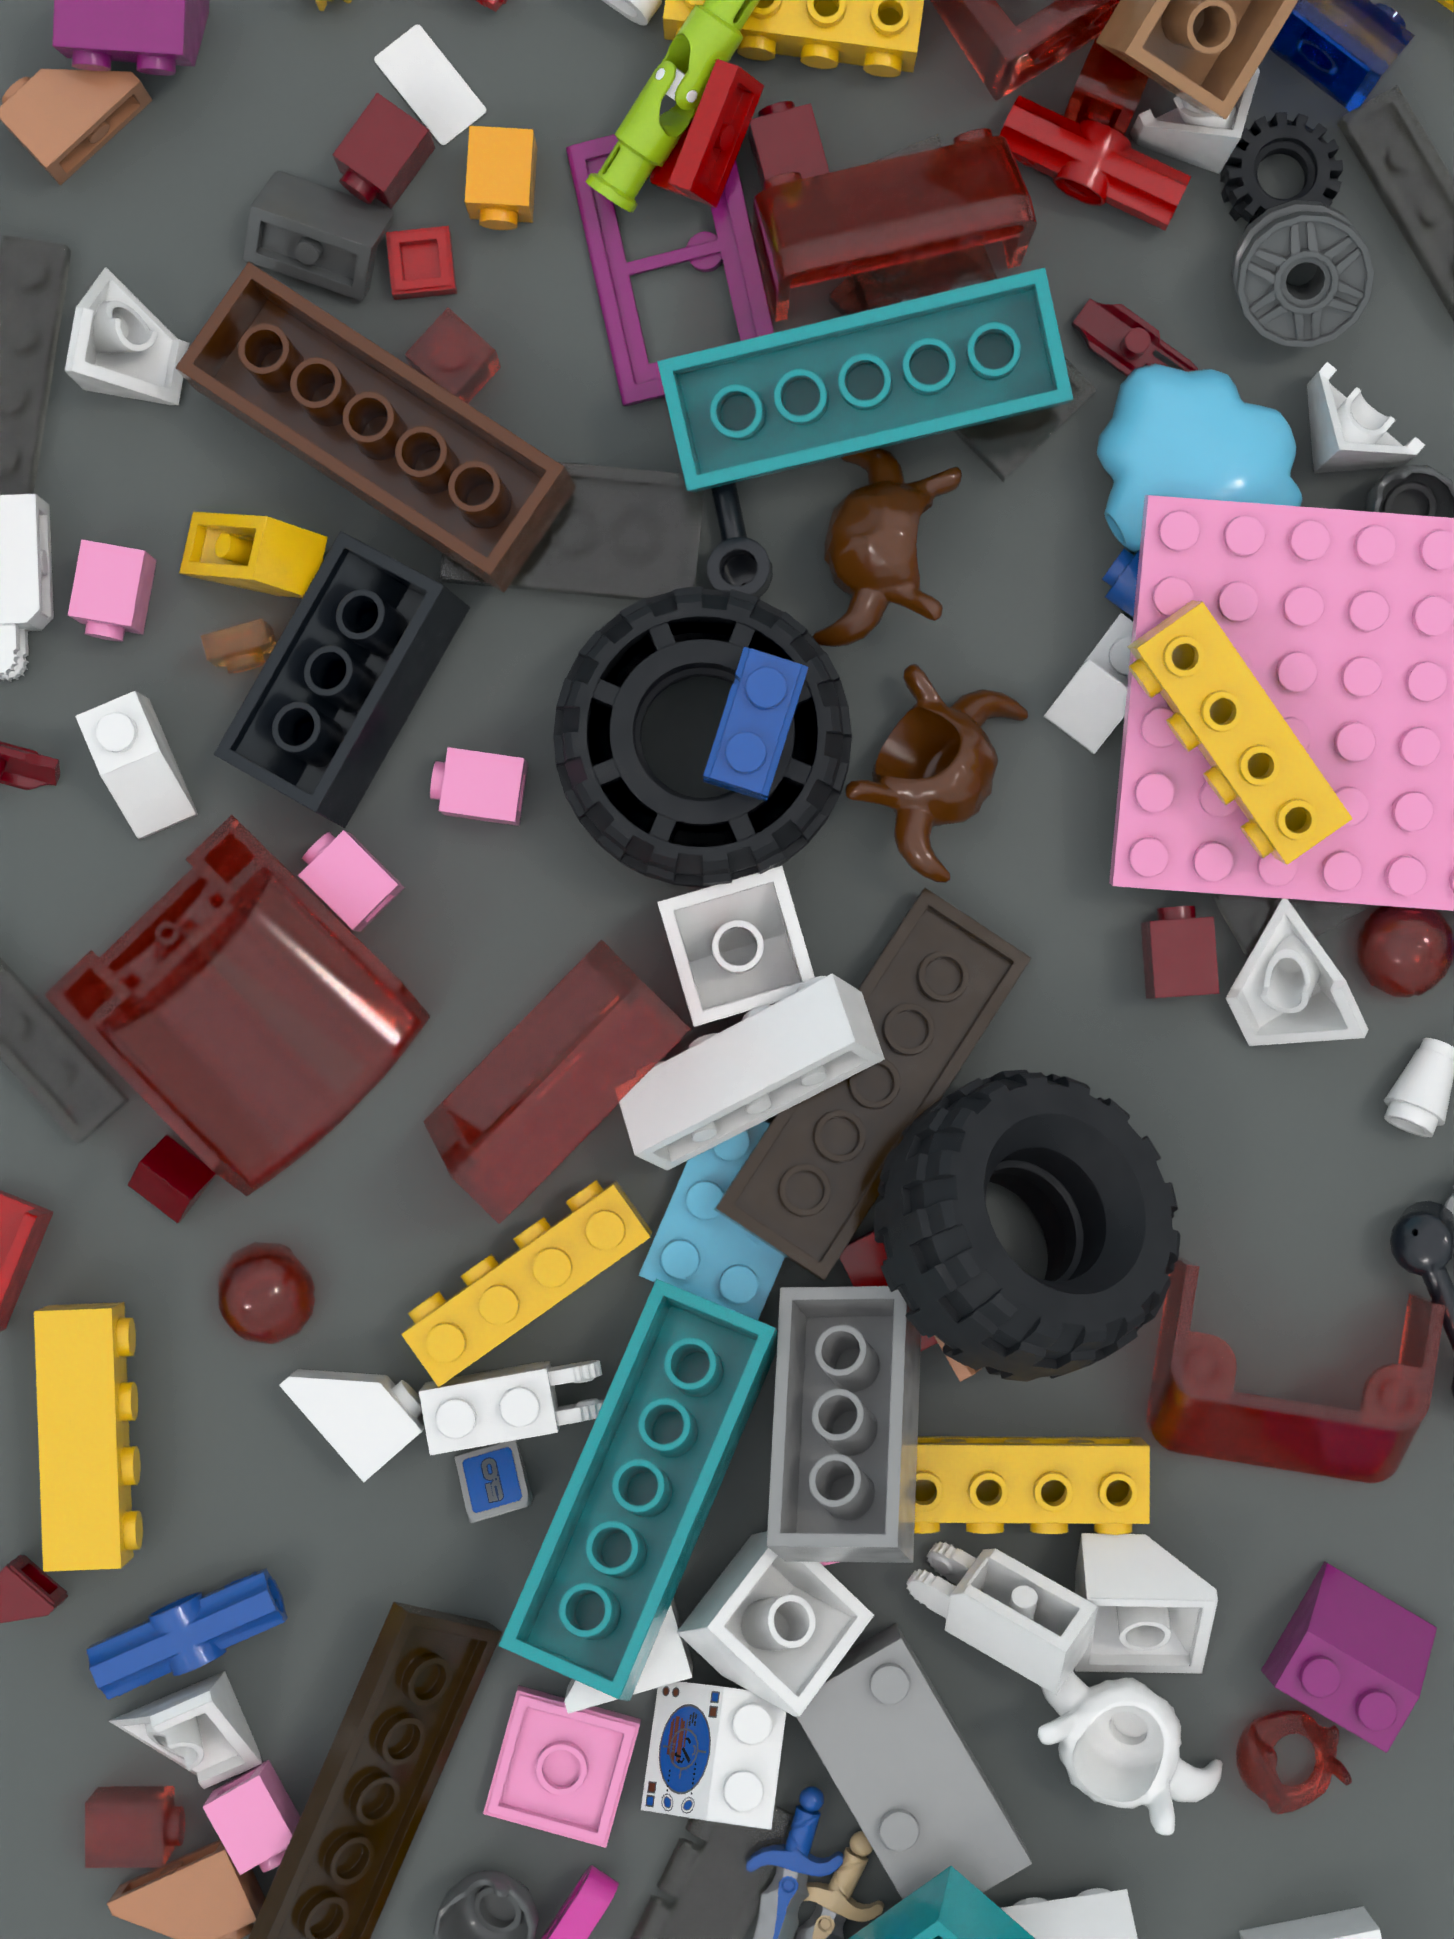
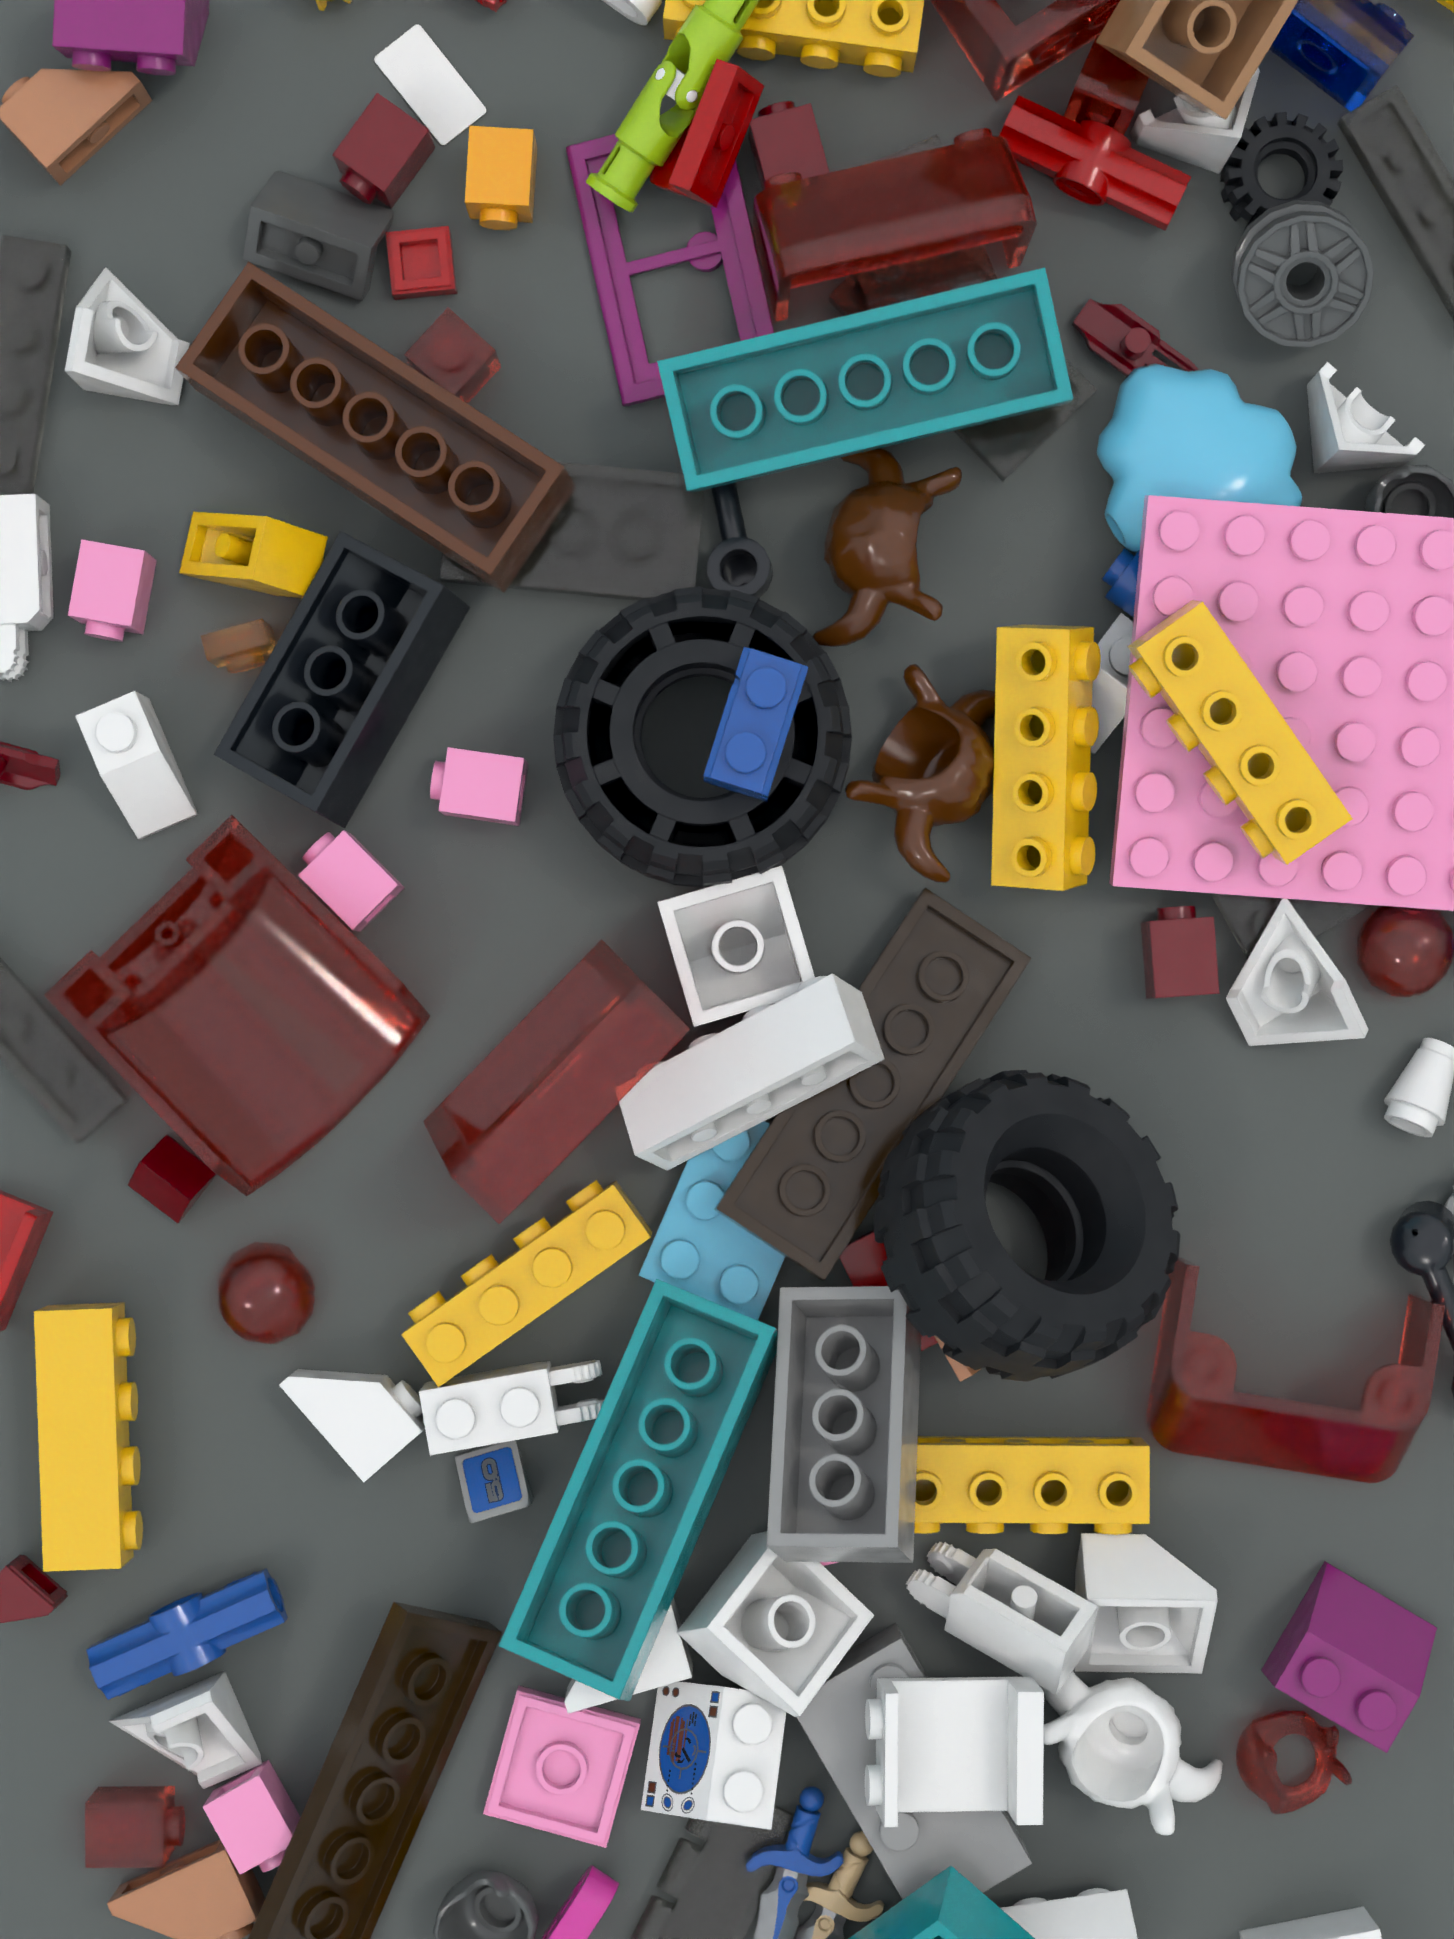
(956, 1747): none -> white panel
(1044, 756): none -> yellow brick

